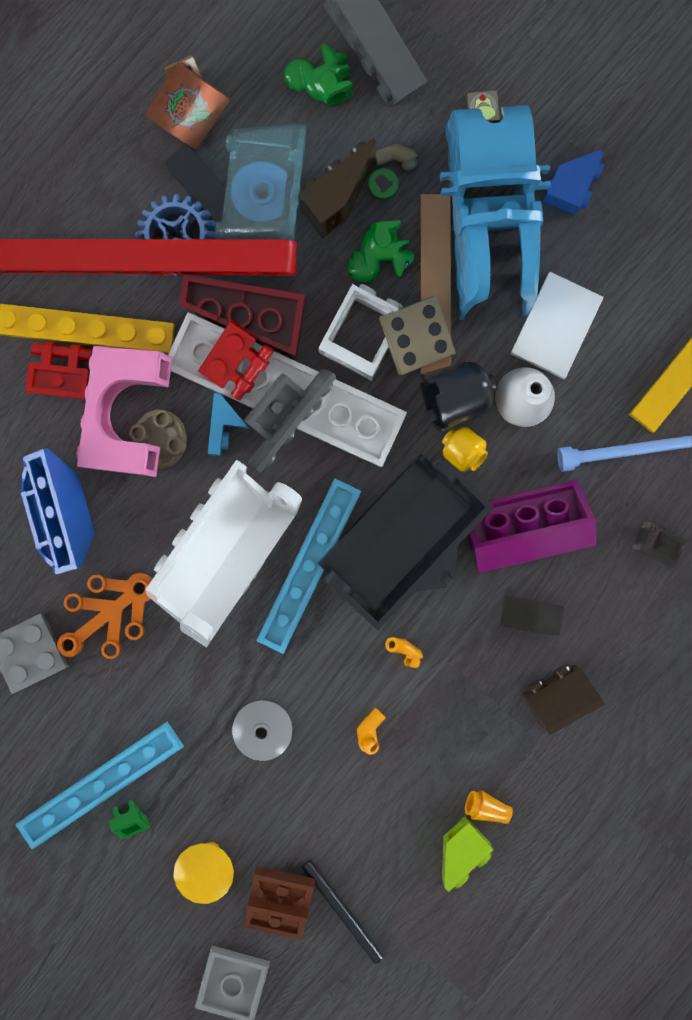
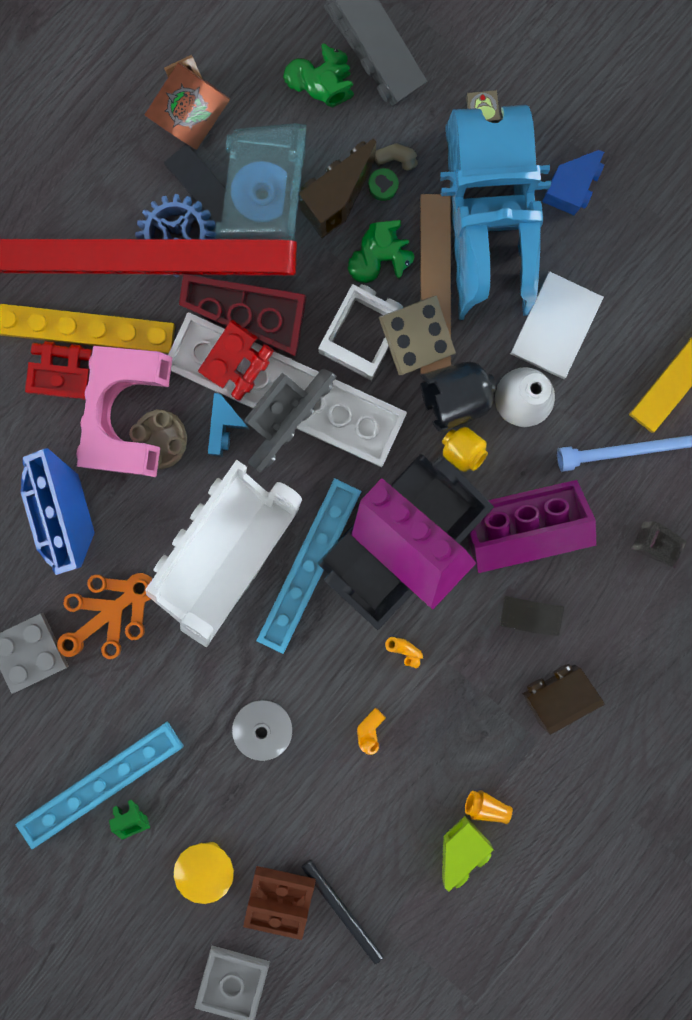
(410, 544): none -> magenta slope

